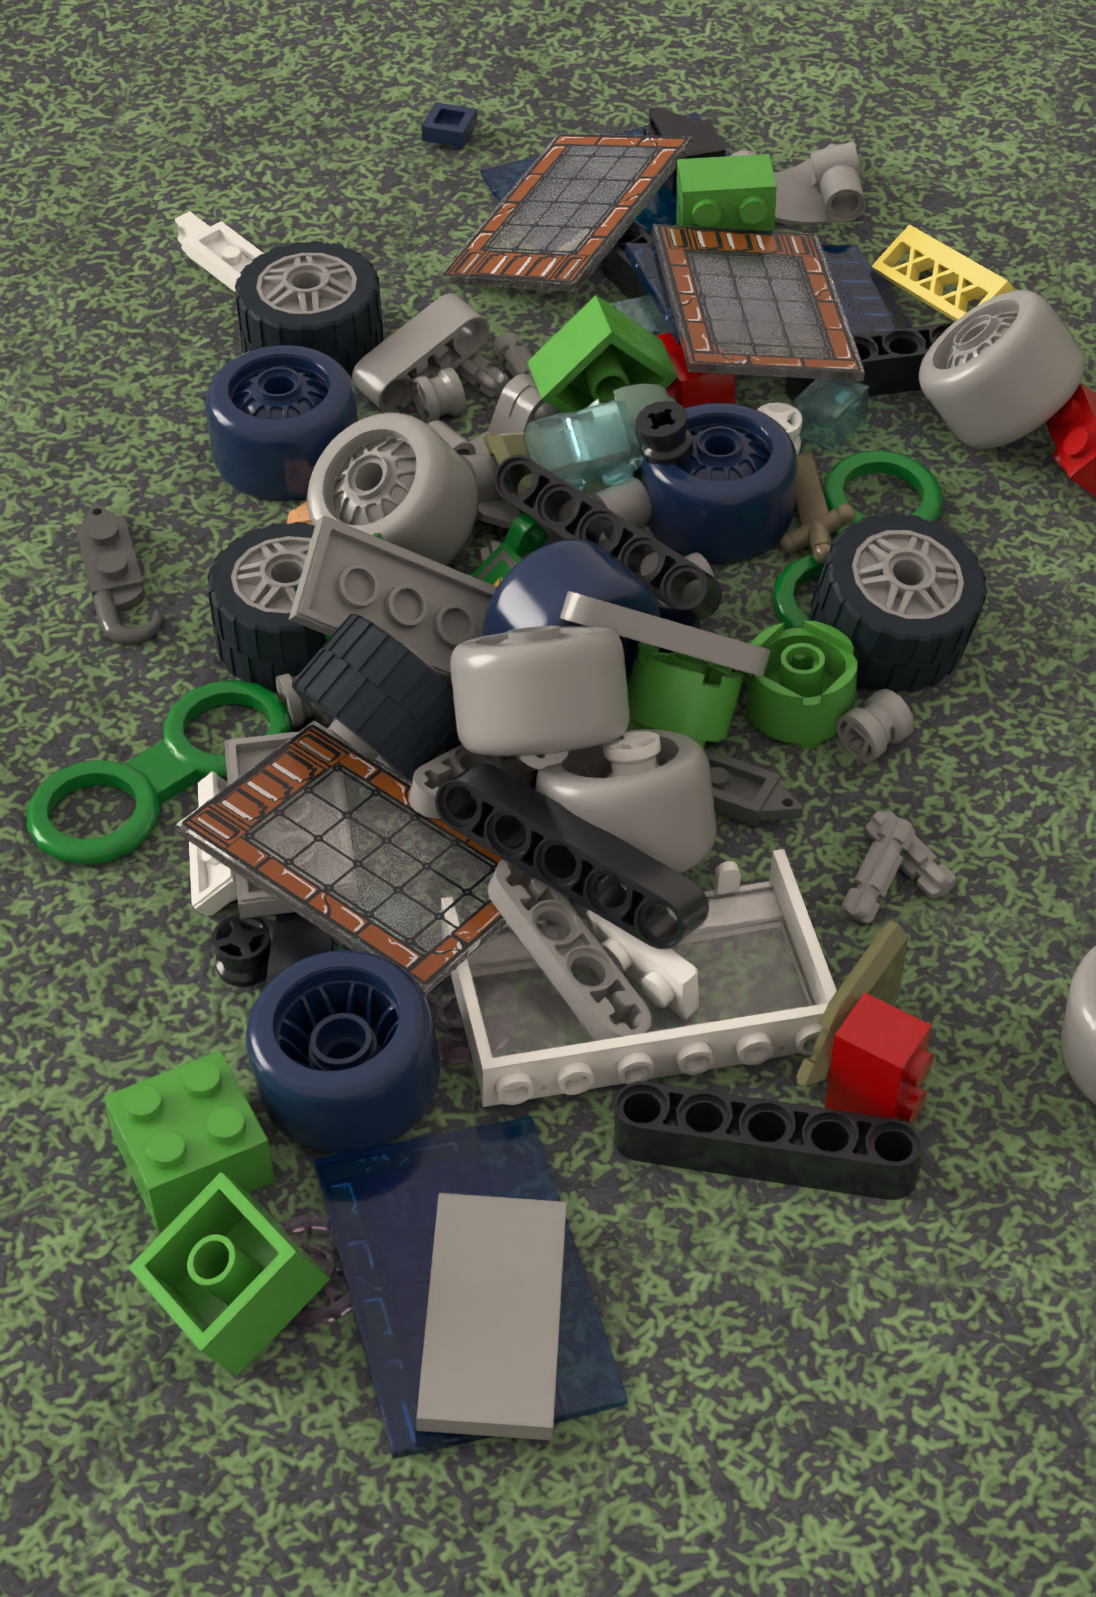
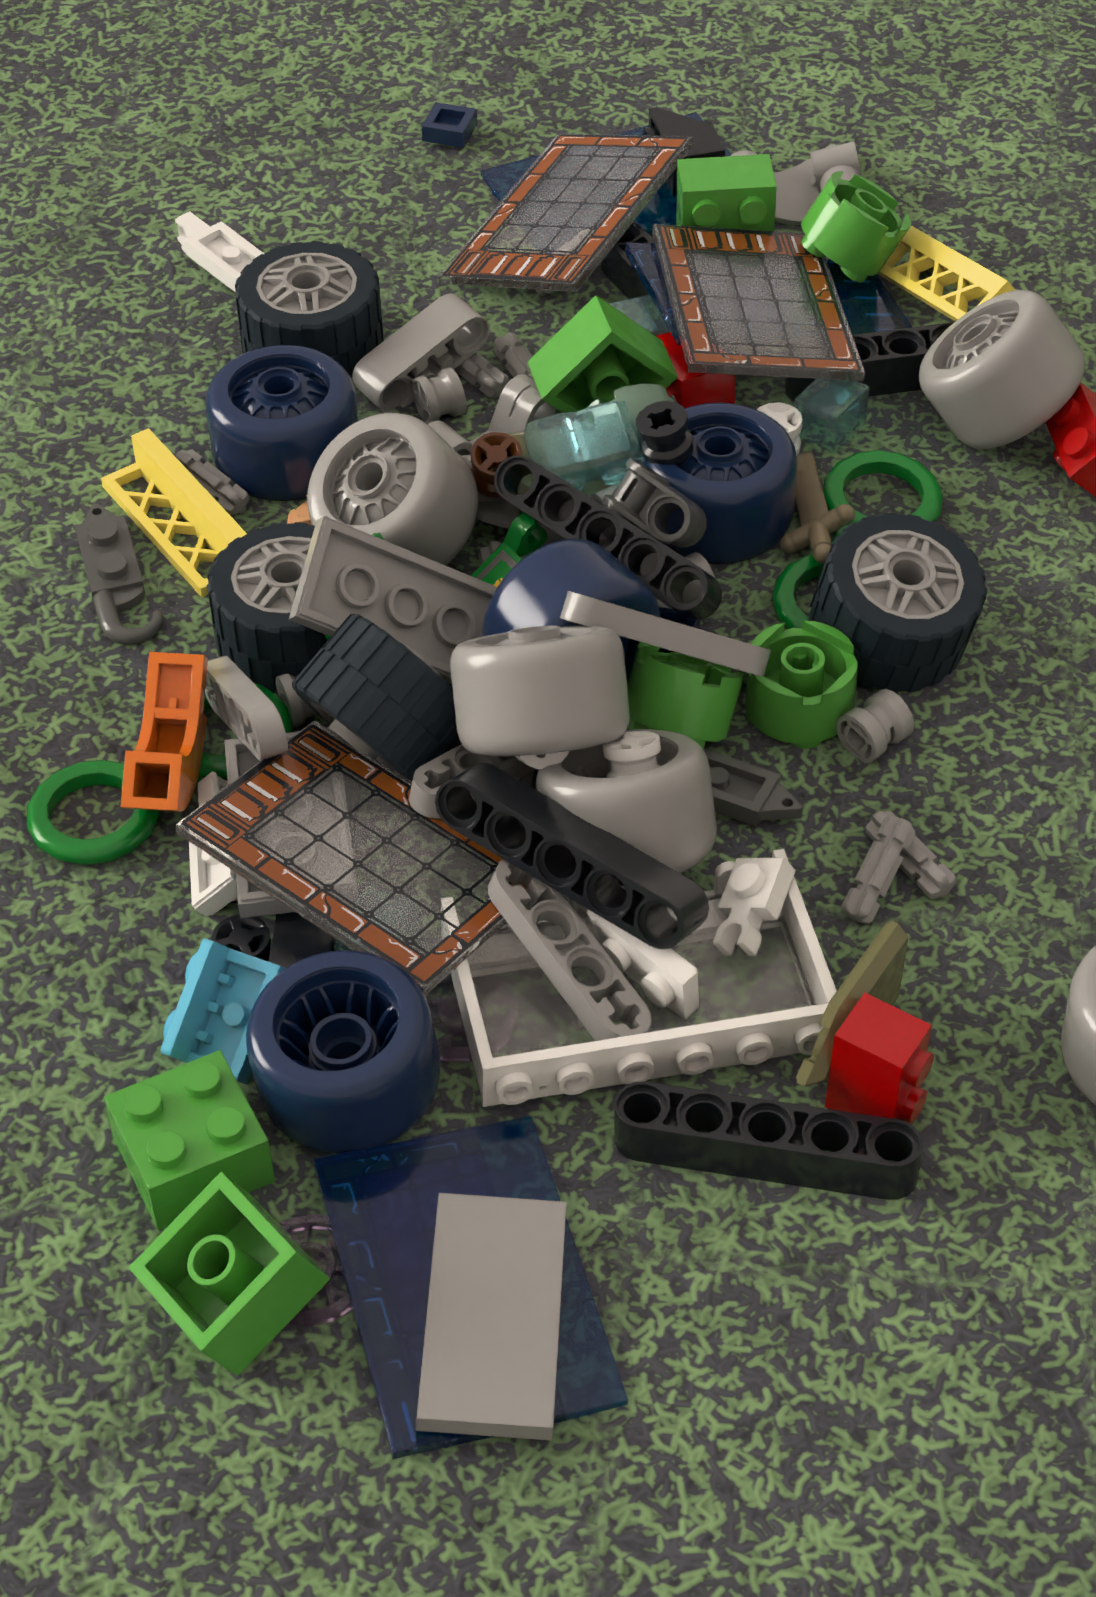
(172, 735): none -> orange arch
(186, 498): none -> light yellow fence
(217, 1006): none -> medium azure bracket
(221, 487): none -> light grey axle
(245, 709): none -> light grey beam
(489, 453): none -> reddish brown wheel
(649, 501): none -> dark grey piece
(752, 895): none -> white plate
(854, 226): none -> bright green brick

